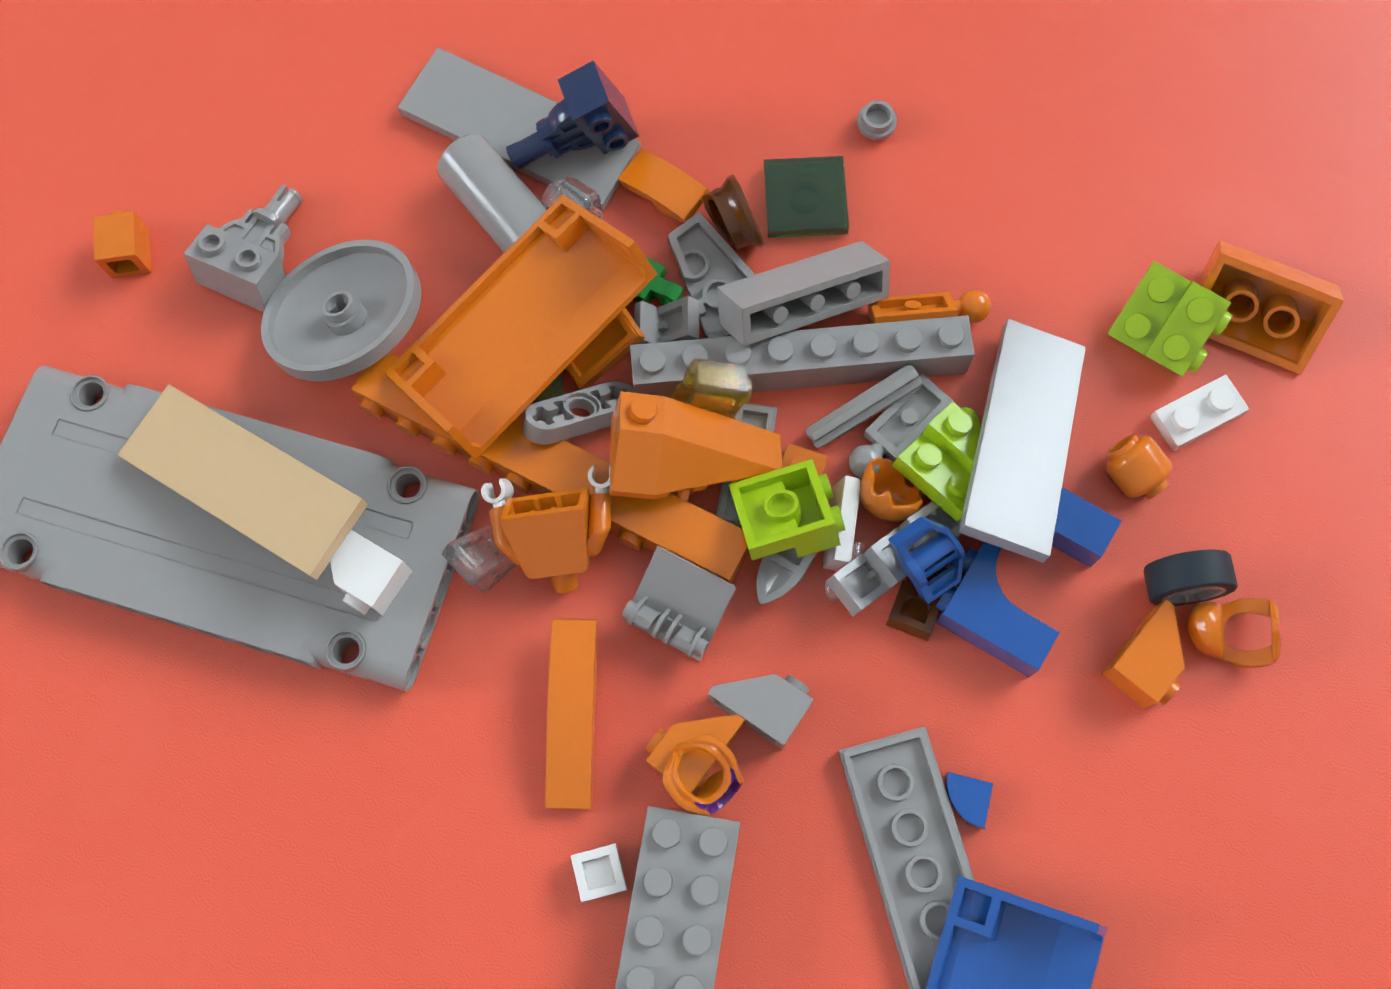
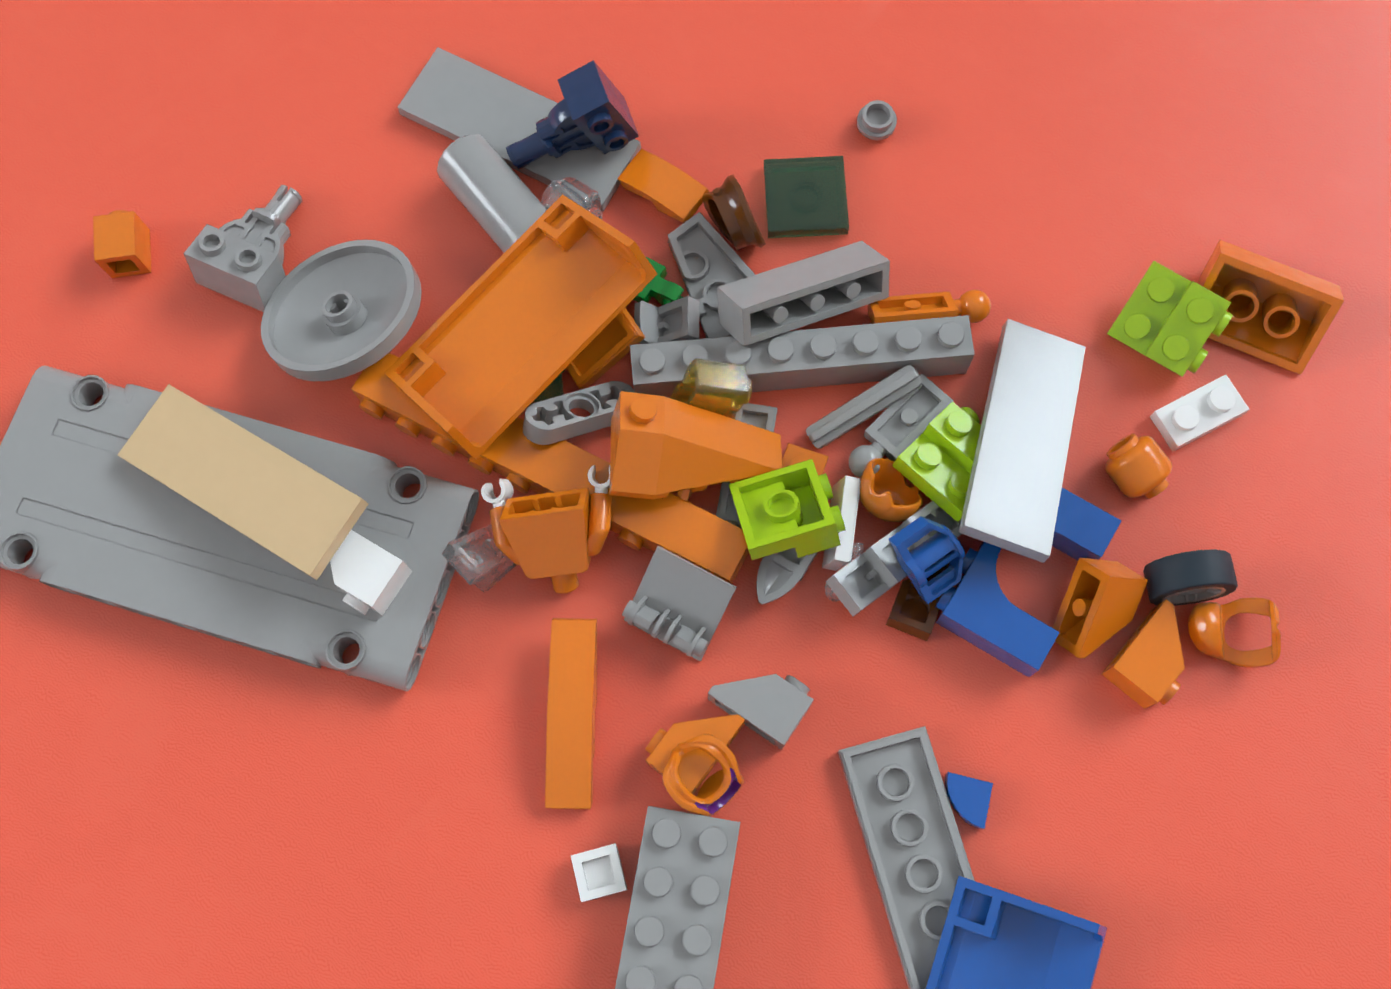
(1097, 604): none -> orange slope

